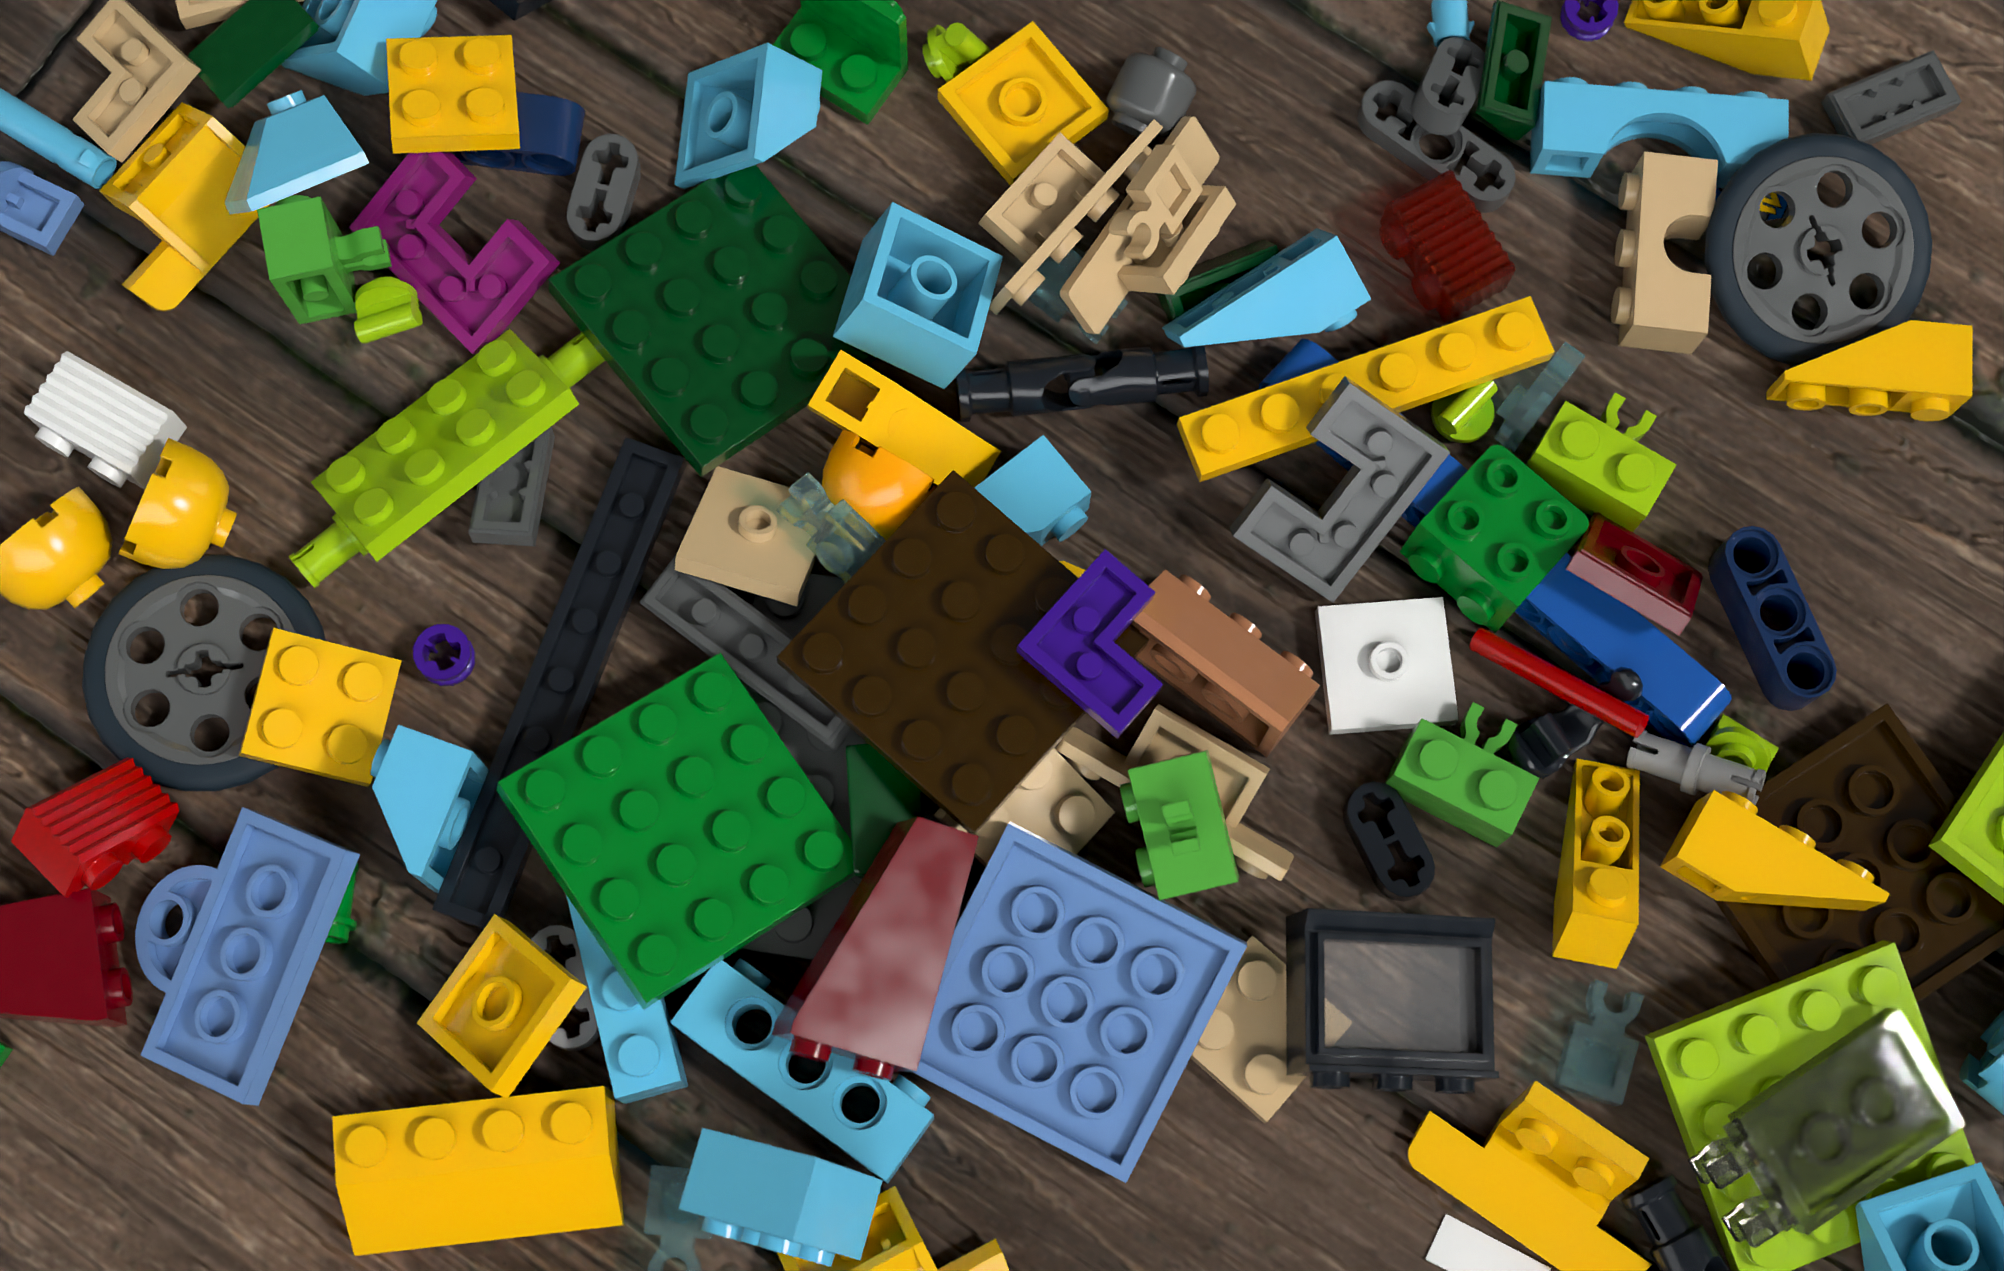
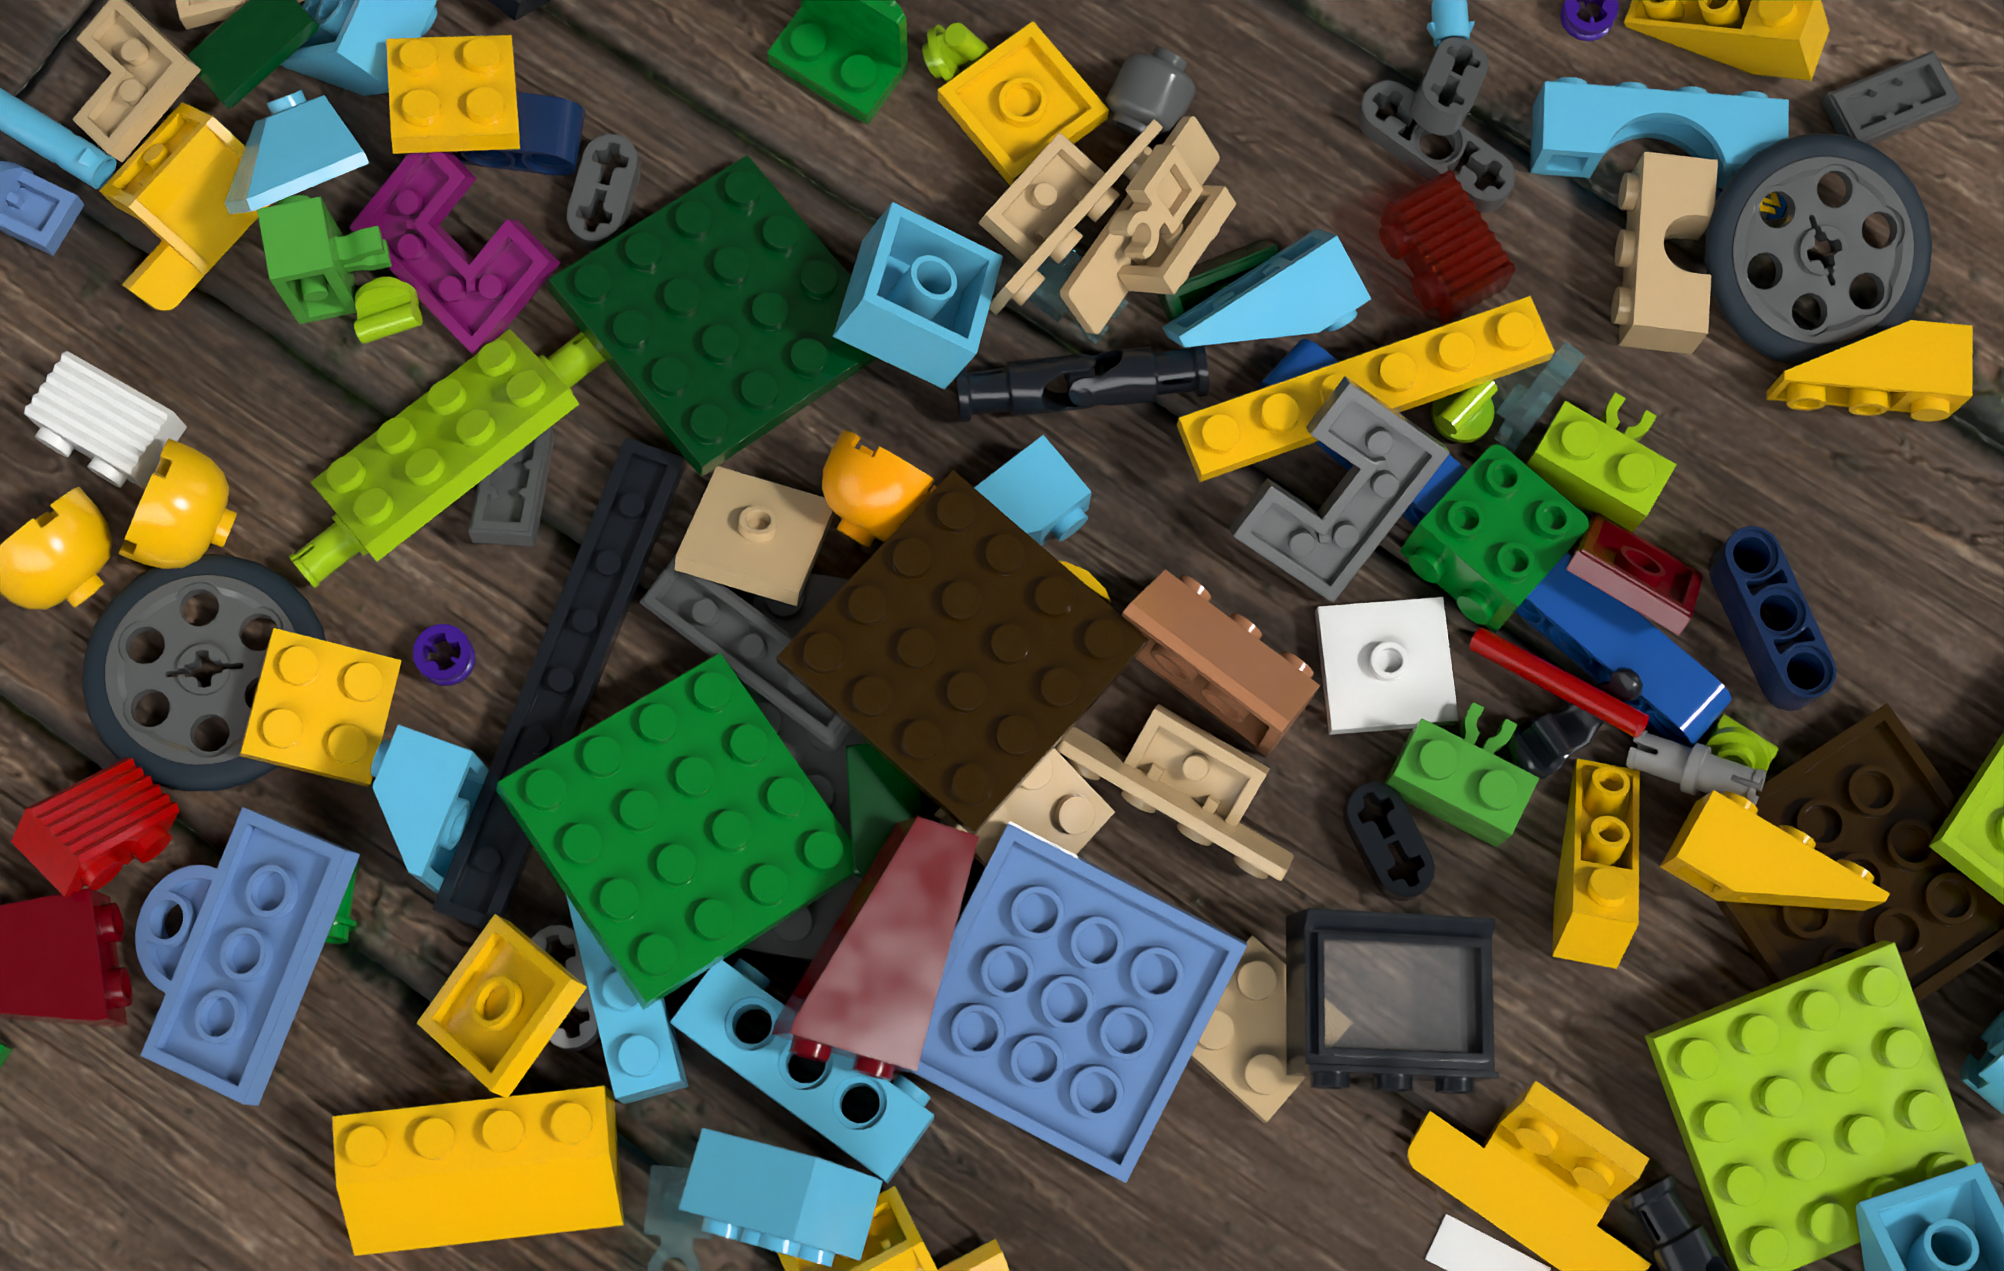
(744, 112): medium azure slope -> none
(837, 531): clear light blue plate -> none
(899, 422): yellow slope -> none
(1078, 646): dark purple plate -> none
(1180, 824): bright green brick -> none
(1513, 68): dark green slope -> none
(1596, 1055): clear light blue plate -> none
(1831, 1130): clear smoke tile -> none

